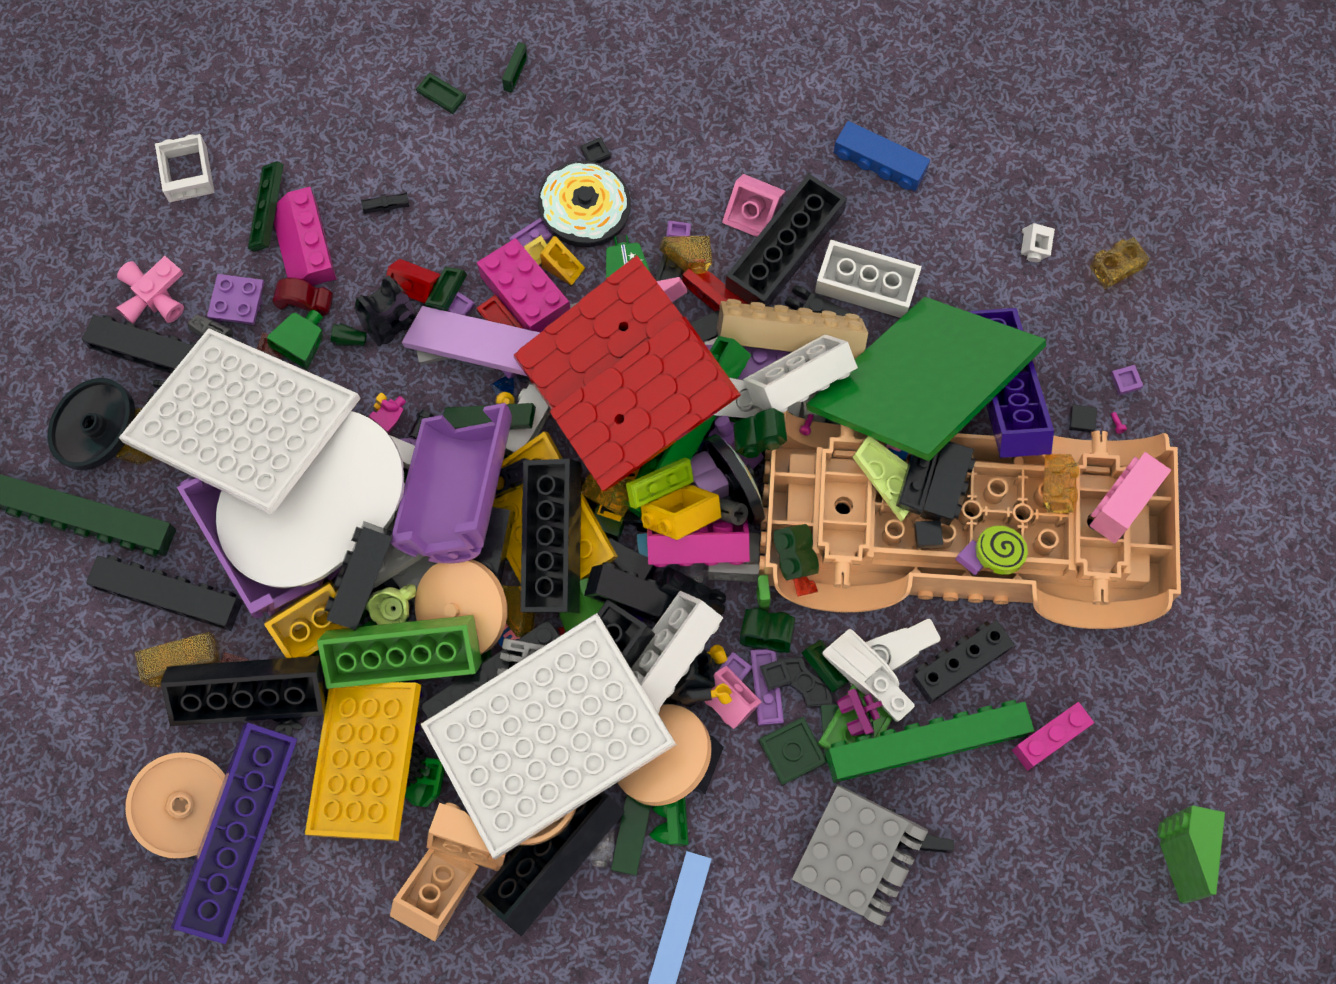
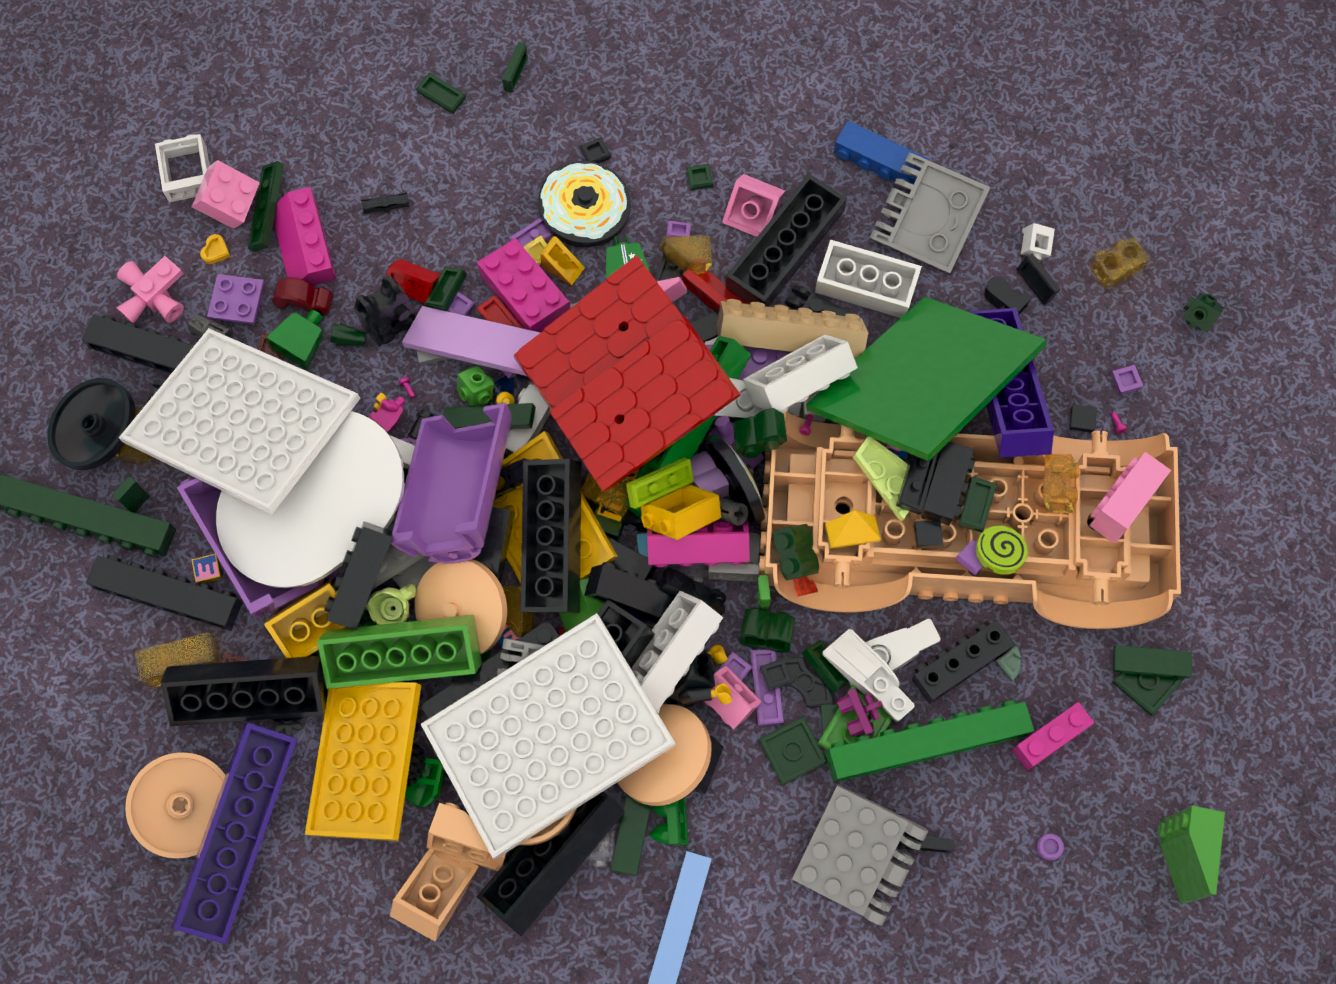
(131, 495): none -> dark green tile
(206, 569): none -> tile
(214, 250): none -> yellow tile
(225, 194): none -> bright pink brick
(404, 382): none -> dark pink piece
(475, 386): none -> bright green brick
(699, 177): none -> dark green tile
(852, 529): none -> yellow slope
(934, 214): none -> light grey hinge
(977, 504): none -> dark green tile
(1004, 297): none -> black leg
(1010, 663): none -> sand green tile
(1038, 279): none -> black tile
(1050, 847): none -> medium lavender tile
(1147, 690): none -> dark green tile
(1152, 661): none -> dark green tile
(1202, 311): none -> dark green brick

